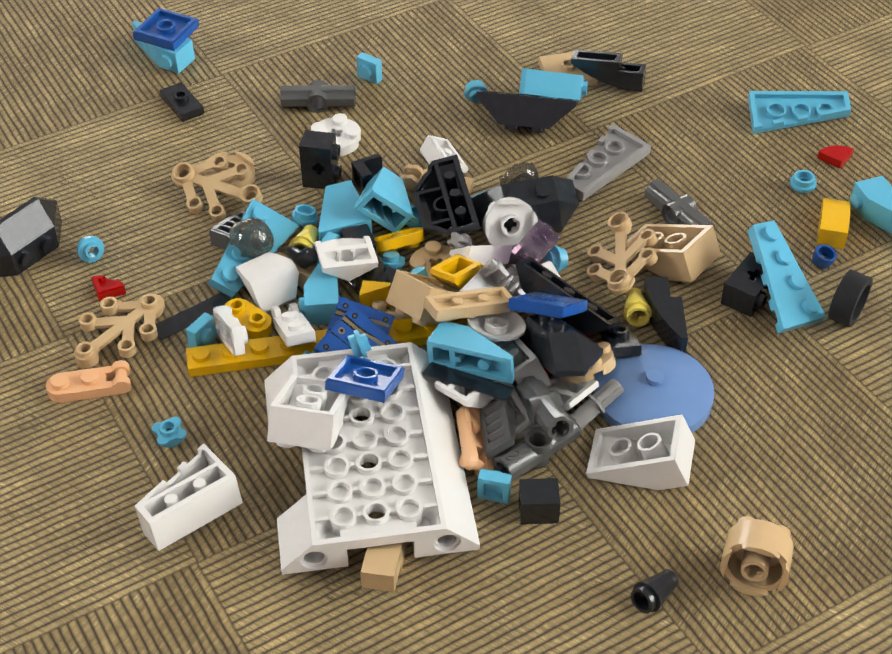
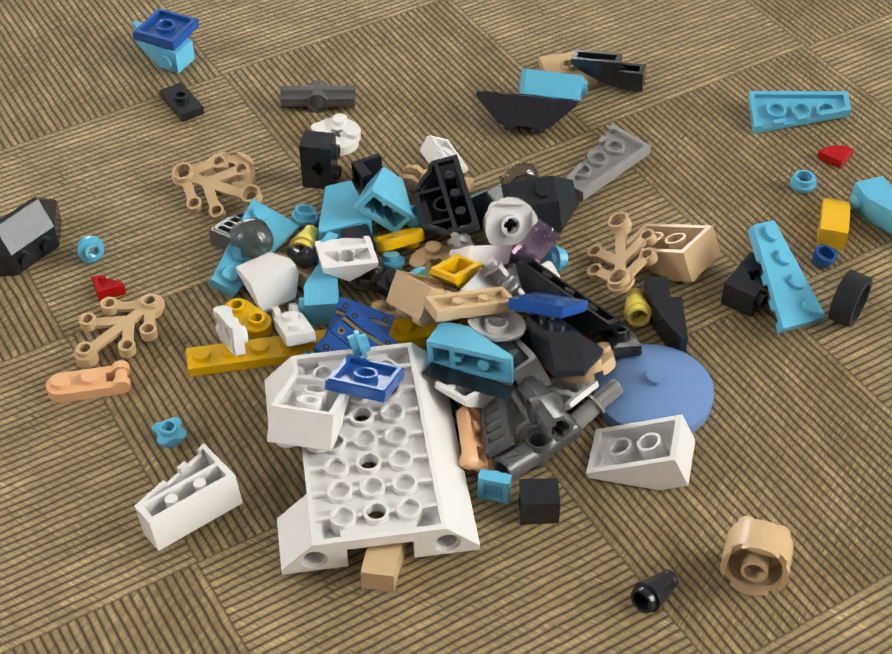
(187, 317): black sticker -> none
(201, 331): medium azure plate -> none
(369, 68): medium azure plate -> none
(373, 291): yellow slope -> none
(471, 88): medium azure plate -> none
(673, 207): dark grey piece -> none

